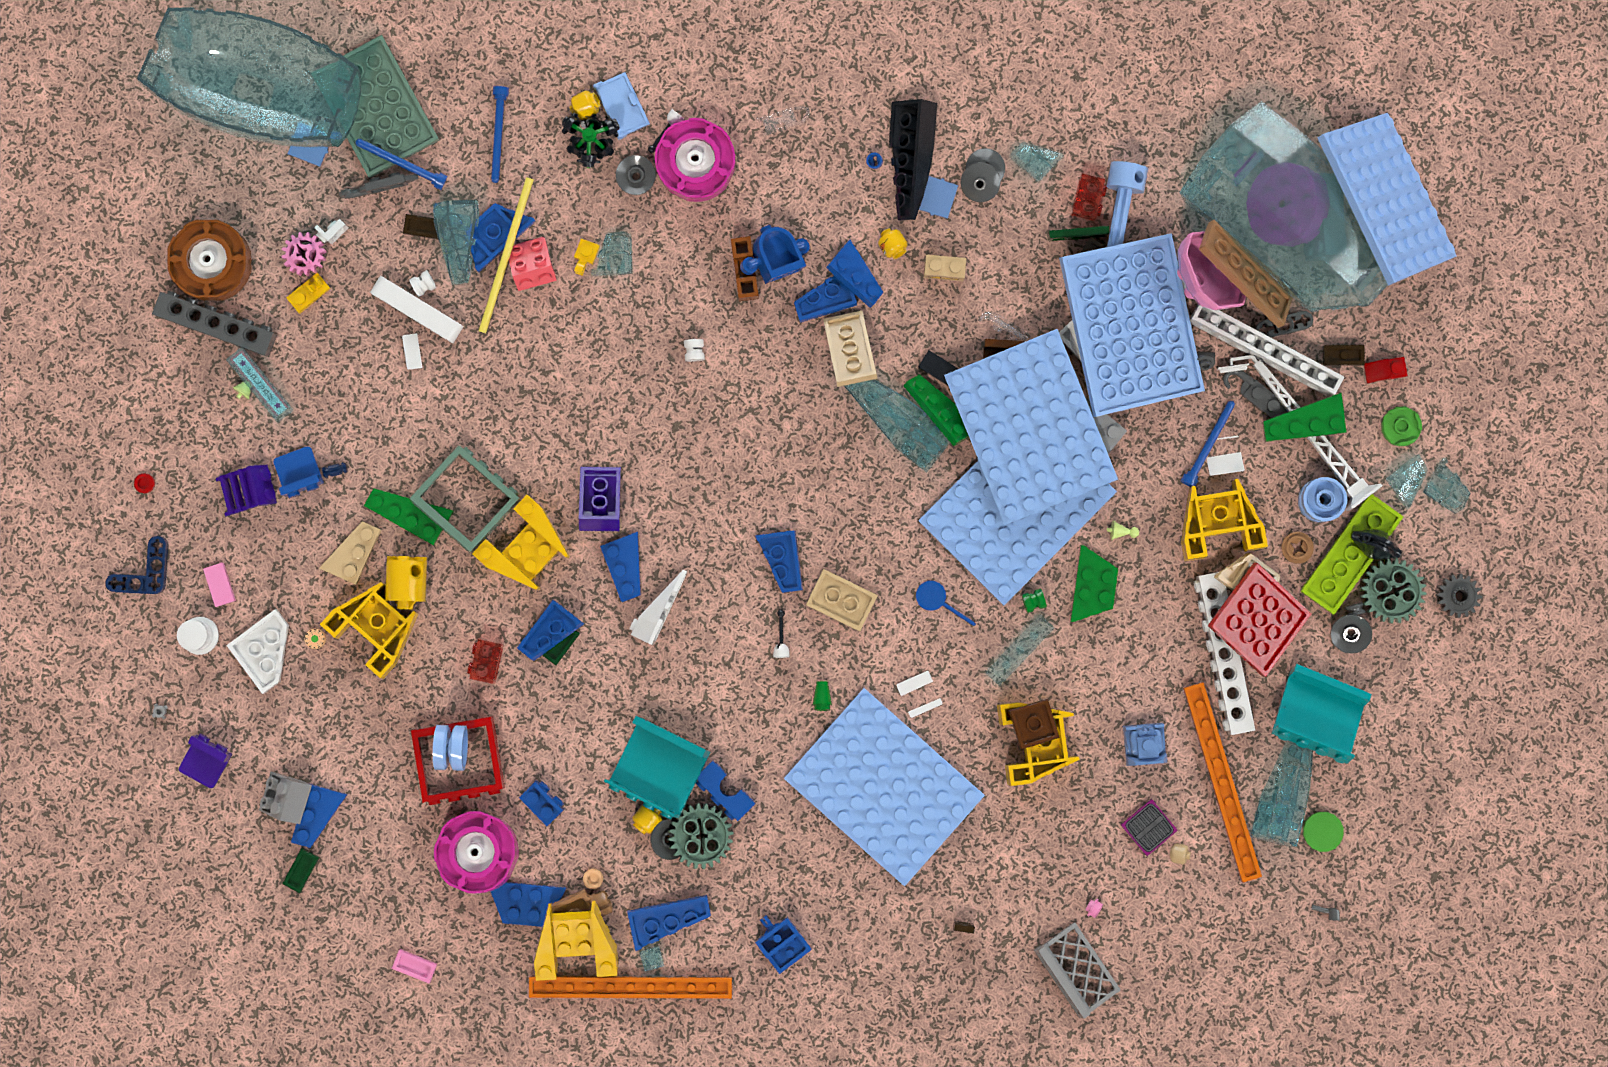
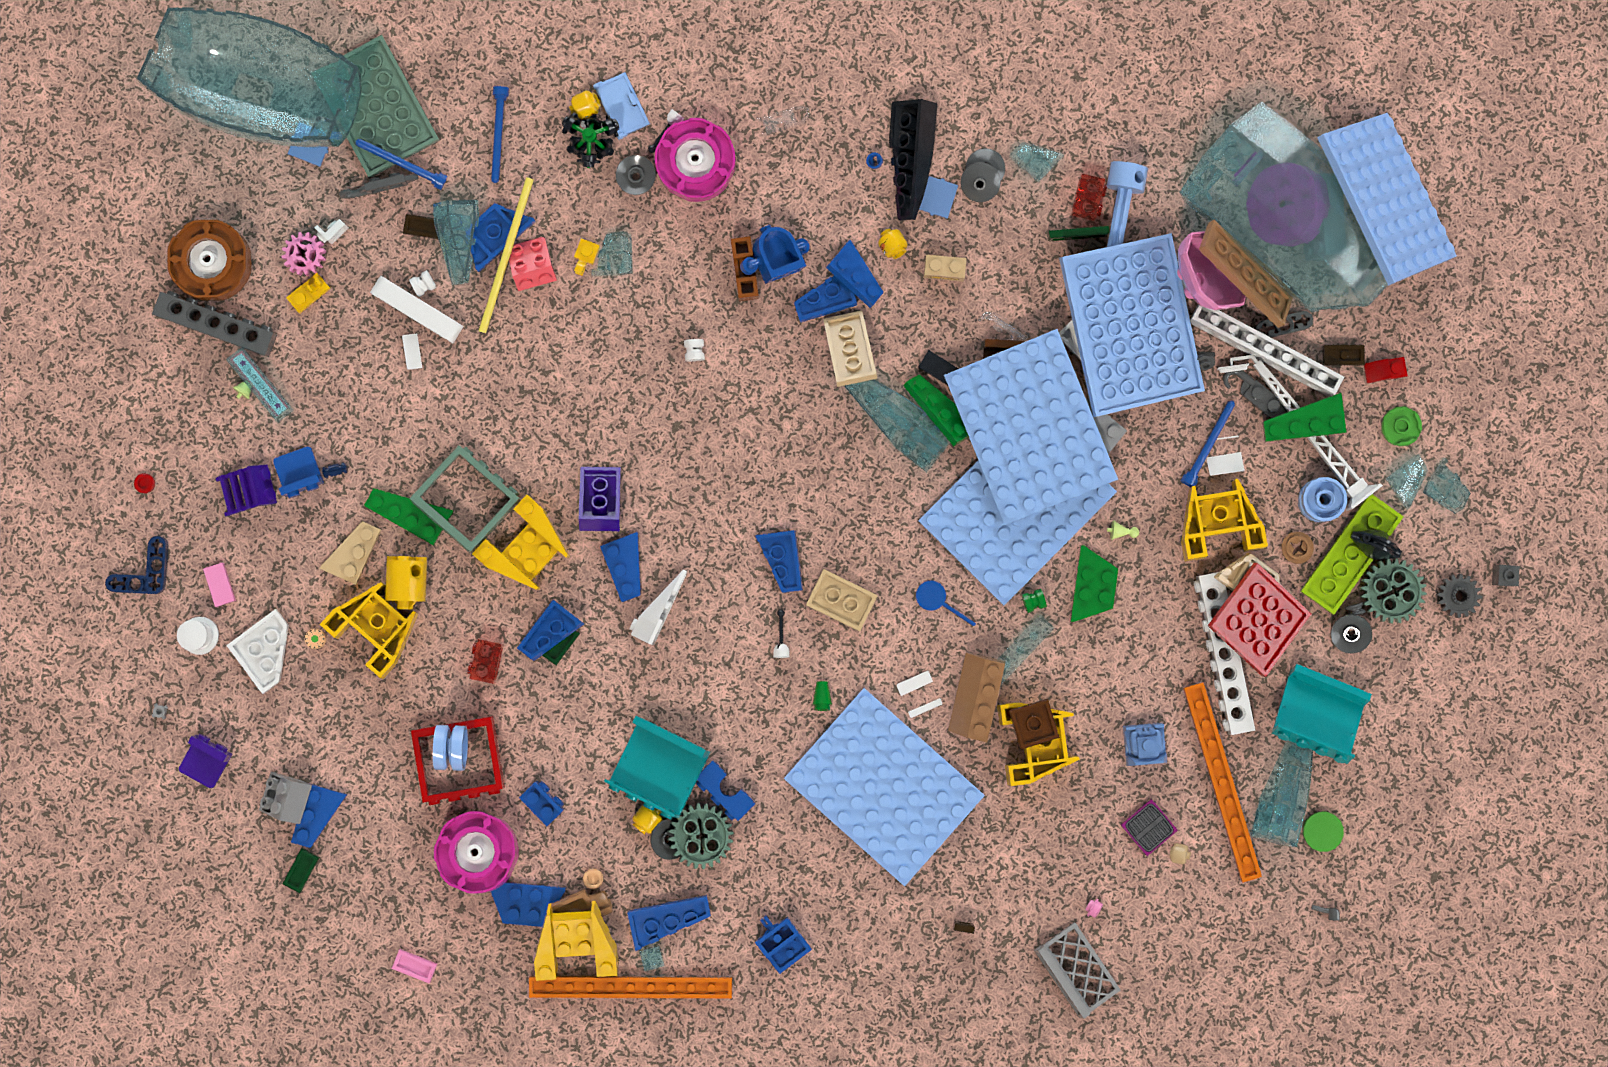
(976, 697): none -> medium nougat slope
(1505, 575): none -> dark grey brick

